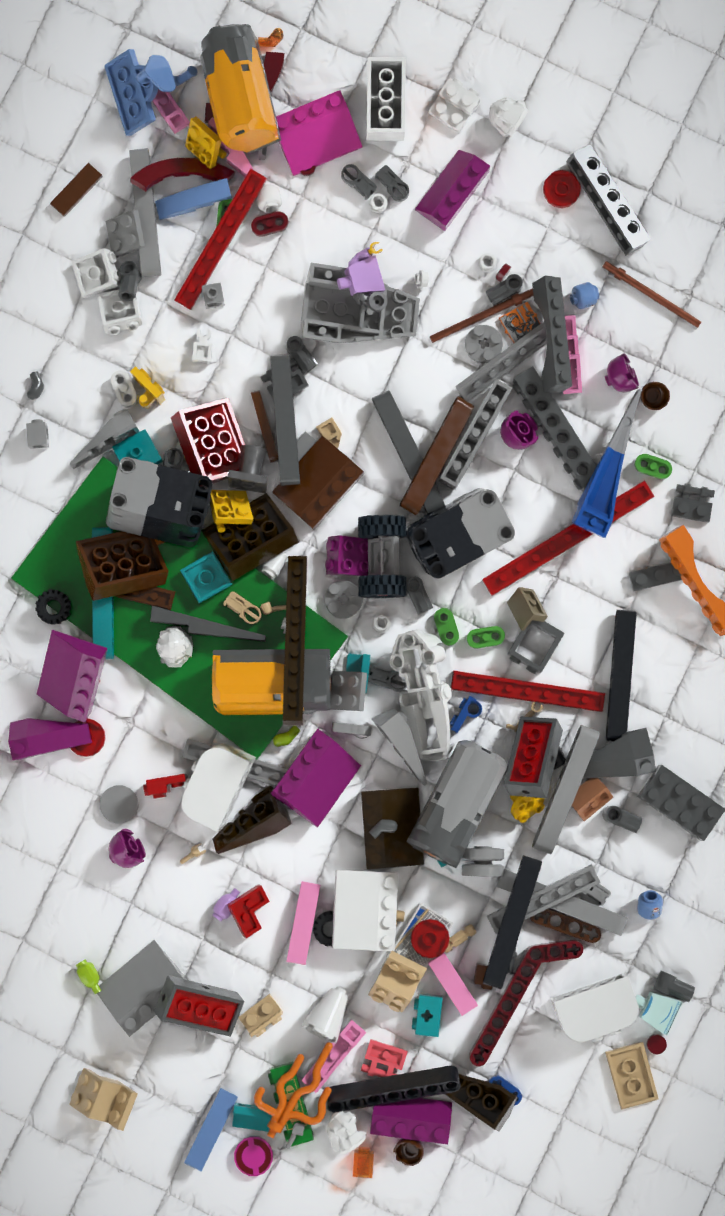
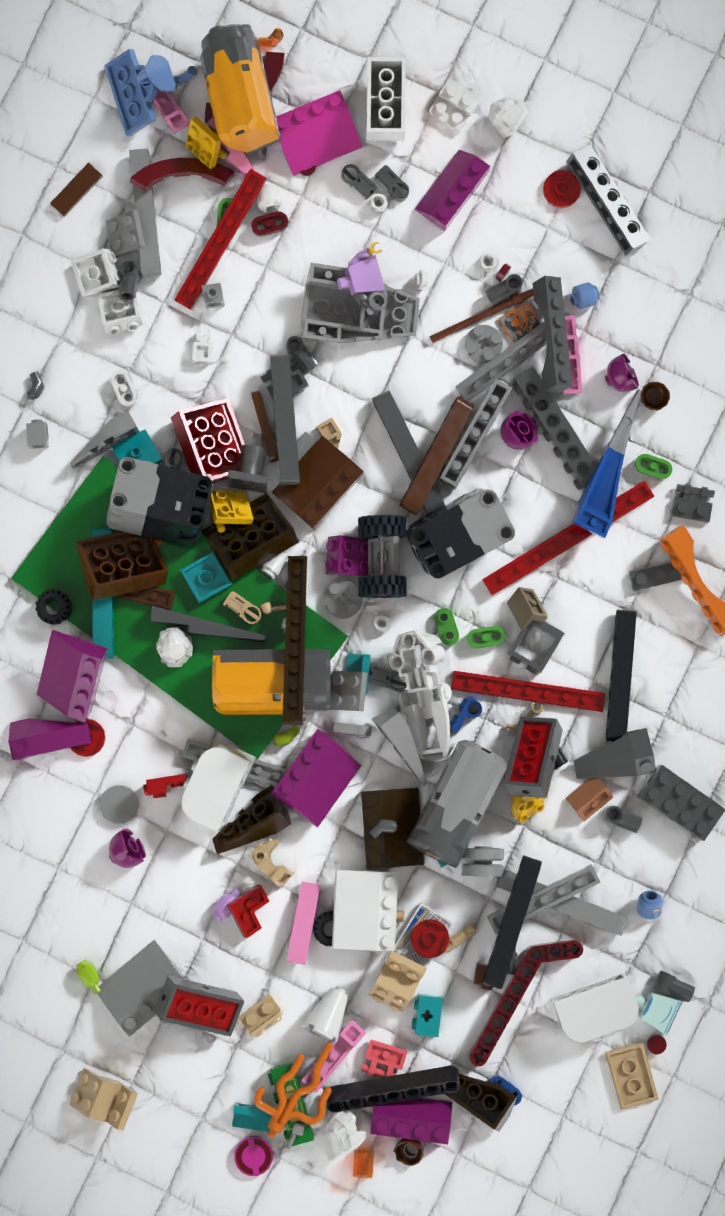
(154, 391): yellow plate -> none
(192, 199): medium blue slope -> none
(194, 852): tan hand -> none
(210, 1130): medium blue slope -> none
(277, 874): none -> tan tile
(419, 597): dark grey piece -> none
(453, 984): bright pink slope -> none
(563, 927): reddish brown beam -> none
(565, 789): light grey beam -> none
(598, 893): light grey piece -> none
(620, 274): copper bar -> none

